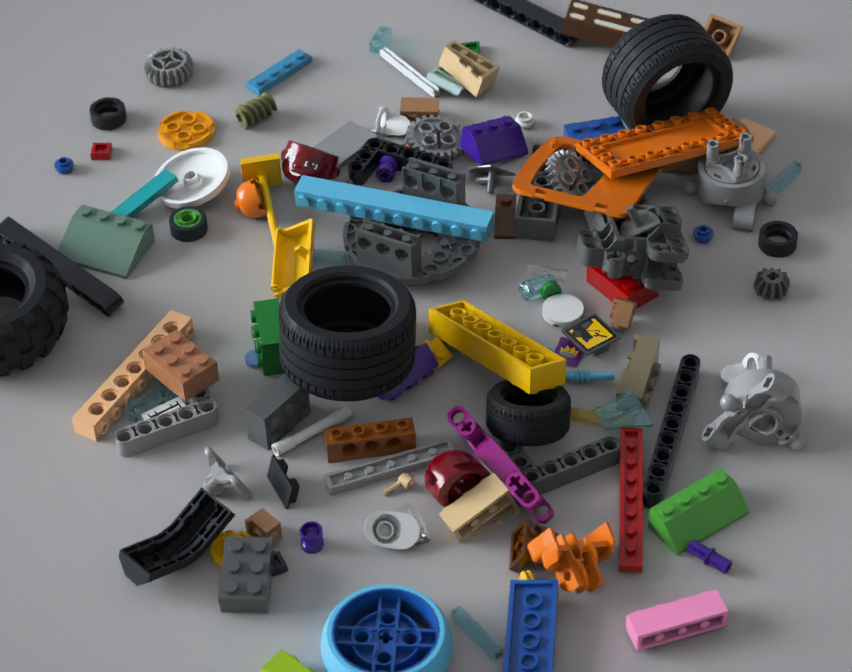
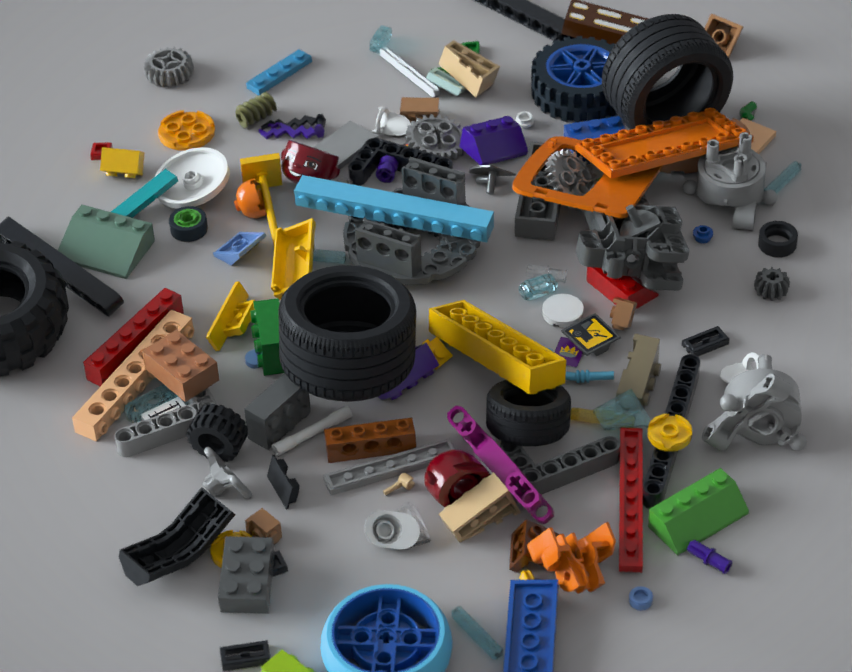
(64, 165): blue plate -> none
(109, 122): black tyre -> none
(122, 162): none -> yellow brick
(123, 342): none -> red brick
(218, 429): none -> black tyre
(232, 317): none -> yellow bracket
(238, 246): none -> medium blue slope
(245, 658): none -> black tile
(287, 127): none -> dark purple piece
(311, 537): dark purple wheel -> none
(505, 216): reddish brown slope -> none
(549, 289): green tile -> none
(569, 79): none -> black wheel
(640, 598): none -> medium blue tile
(669, 432): none -> yellow tile
(676, 620): bright pink brick -> none
(708, 344): none -> black tile
(745, 112): none -> green arm

